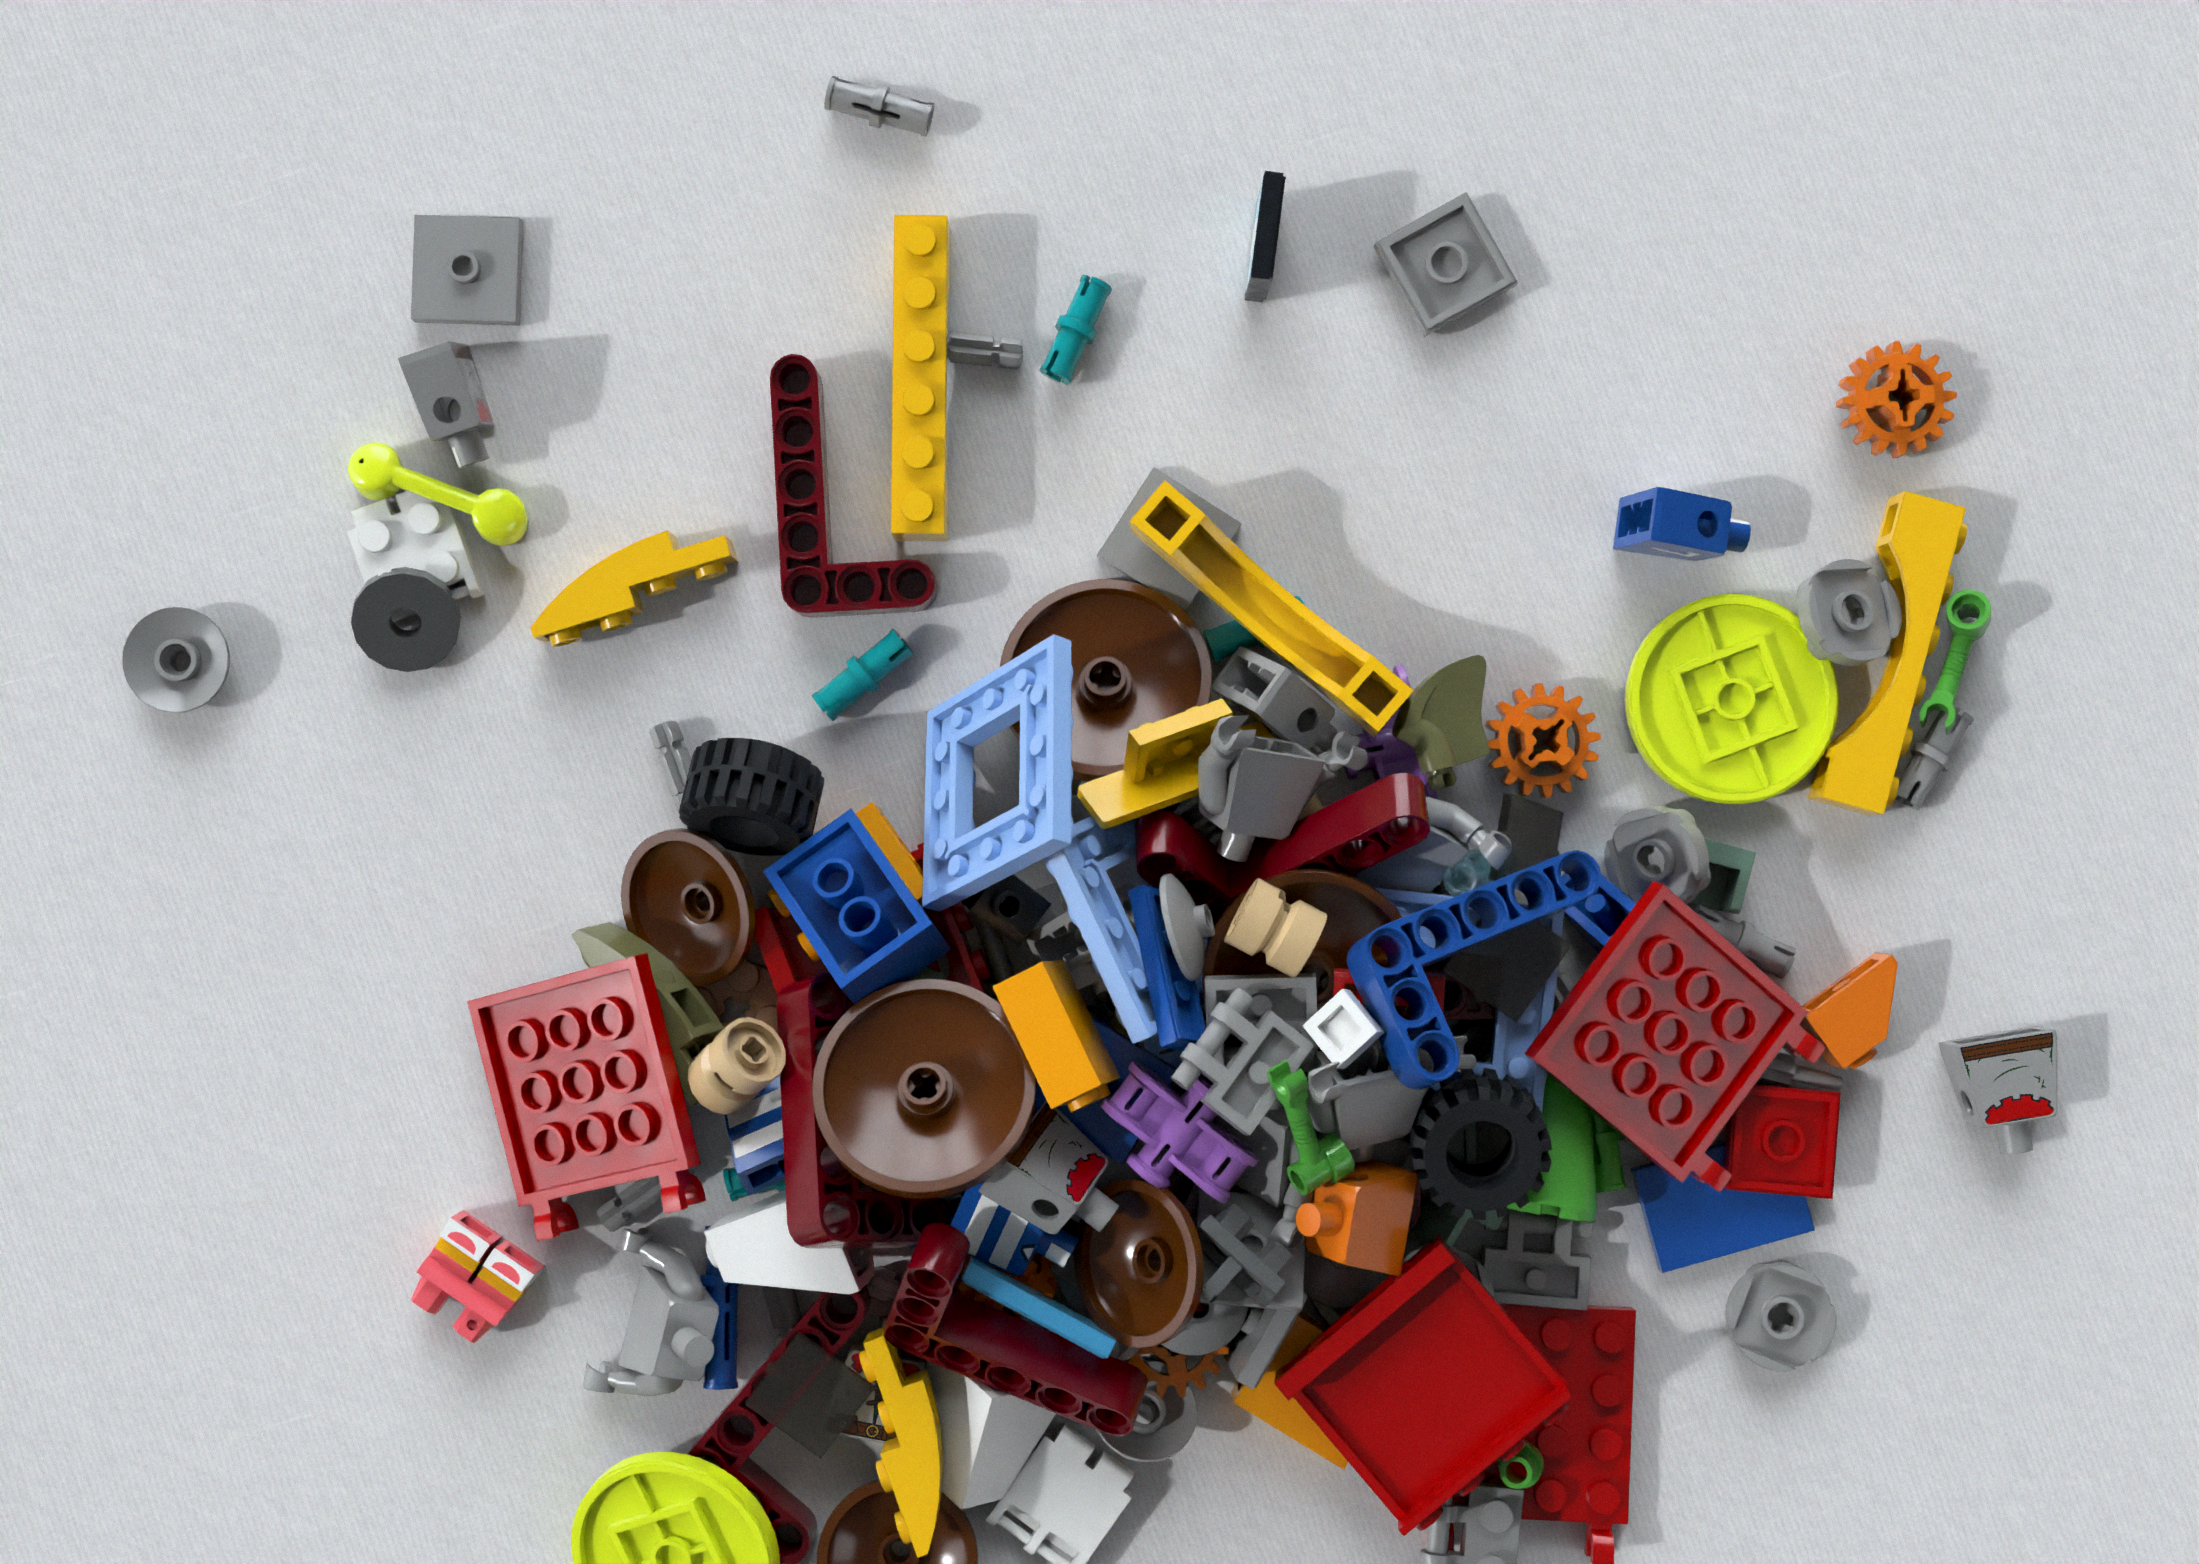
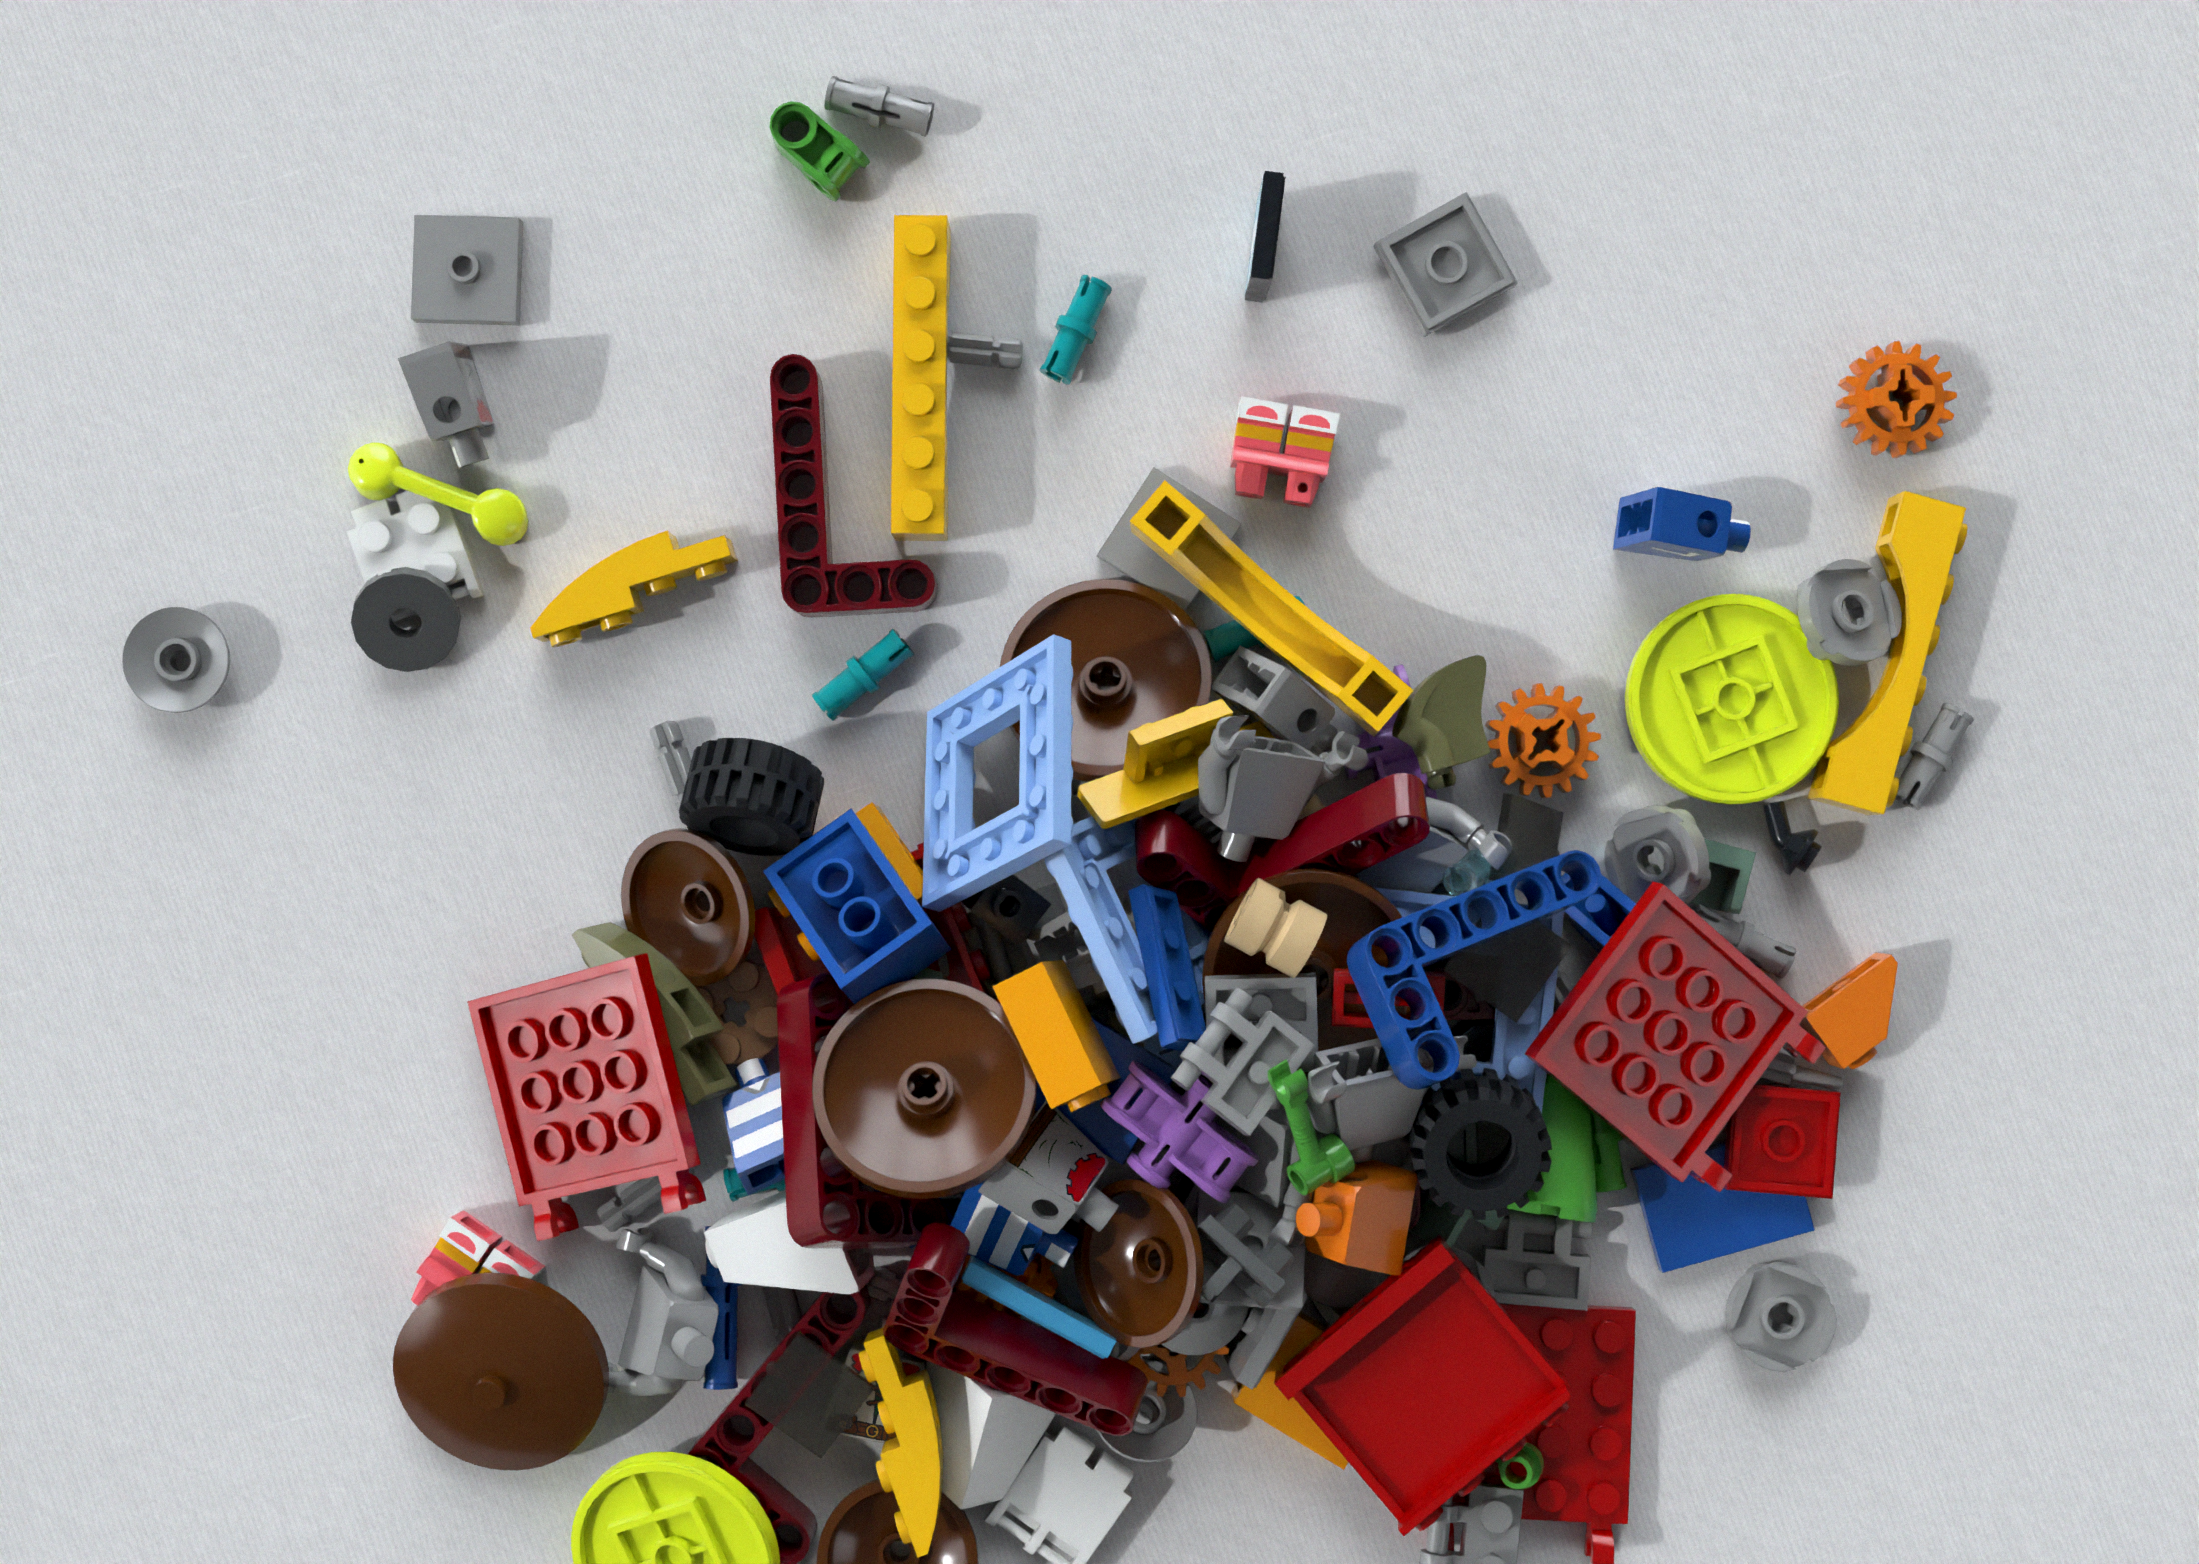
(501, 1371): none -> reddish brown dish
(736, 1065): tan wheel -> none
(823, 155): none -> bright green piece
(1185, 926): light grey dish -> none
(1304, 454): none -> coral hips
(1343, 1028): white tile -> none
(1796, 848): none -> black plate
(1960, 606): bright green brick -> none
(2005, 1081): light grey torso -> none

